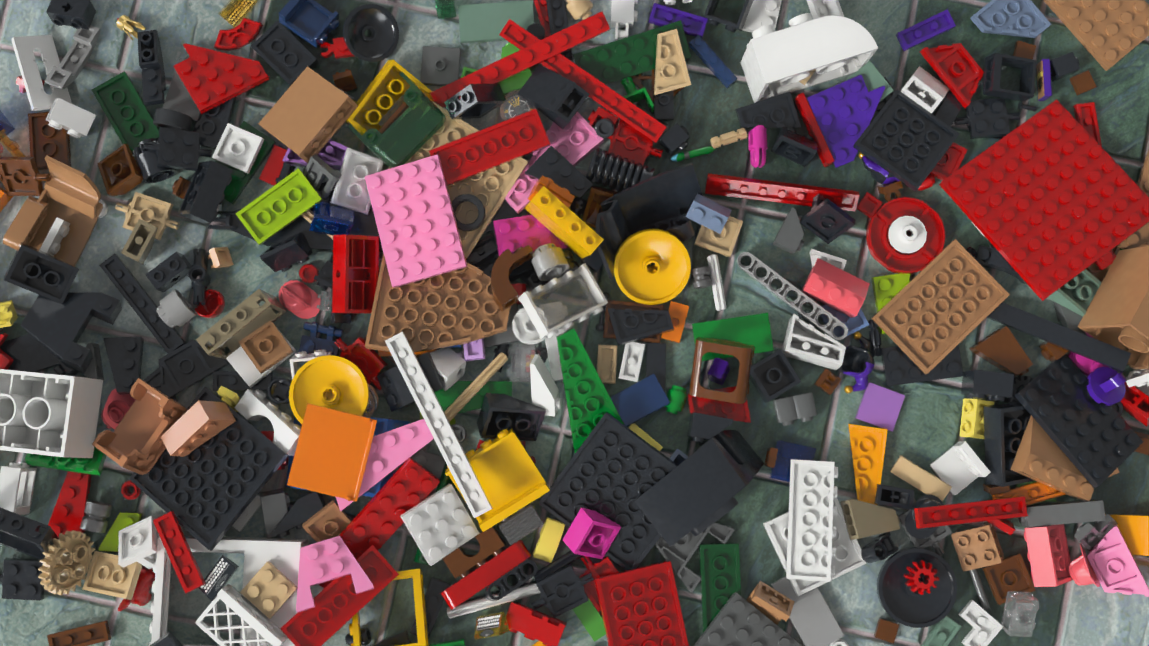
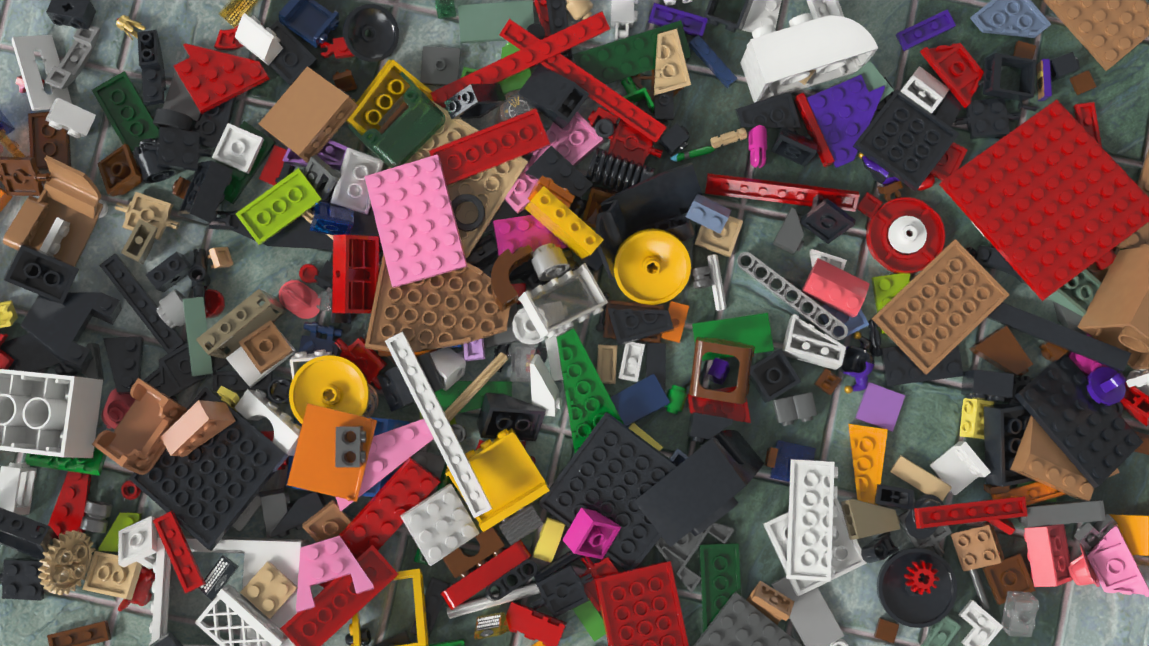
(195, 326): none -> sand green tile
(258, 39): none -> white slope
(286, 253): black slope -> none
(343, 446): none -> dark grey brick

